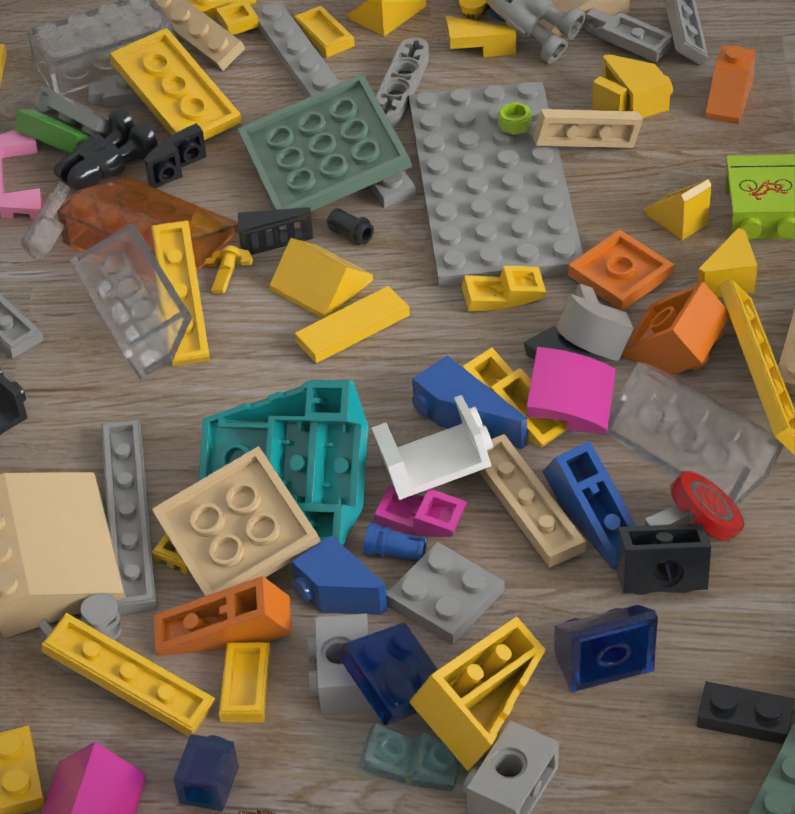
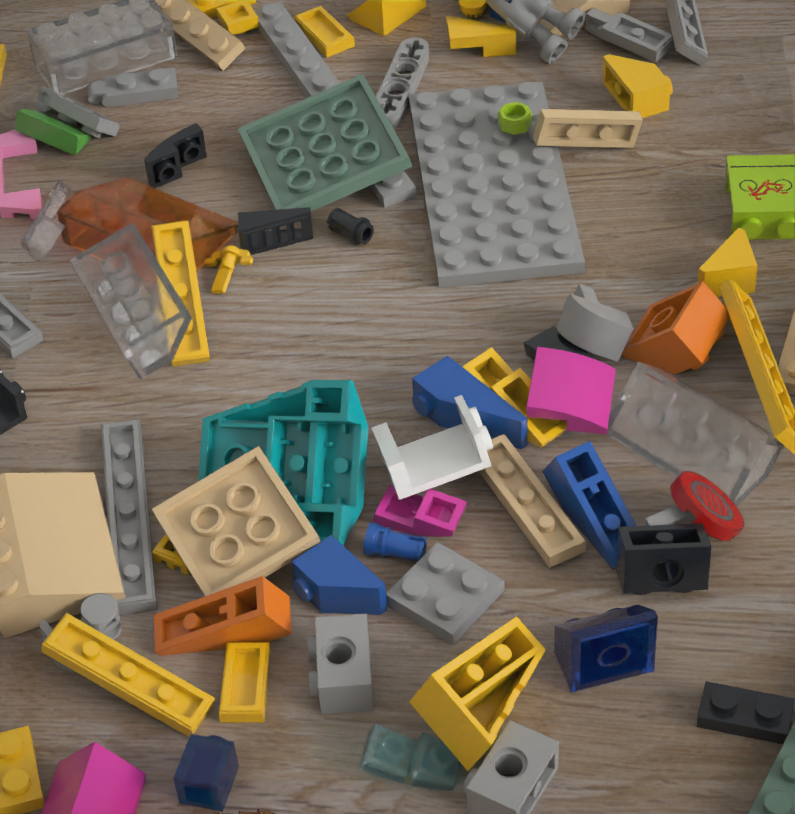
(102, 157): black piece -> none
(174, 85): yellow plate -> none
(317, 278): yellow slope -> none
(352, 324): yellow tile -> none
(388, 670): clear blue plate -> none
(513, 288): yellow slope -> none
(608, 95): yellow tile -> none
(621, 270): orange plate -> none
(683, 210): yellow slope -> none
(731, 84): orange slope -> none

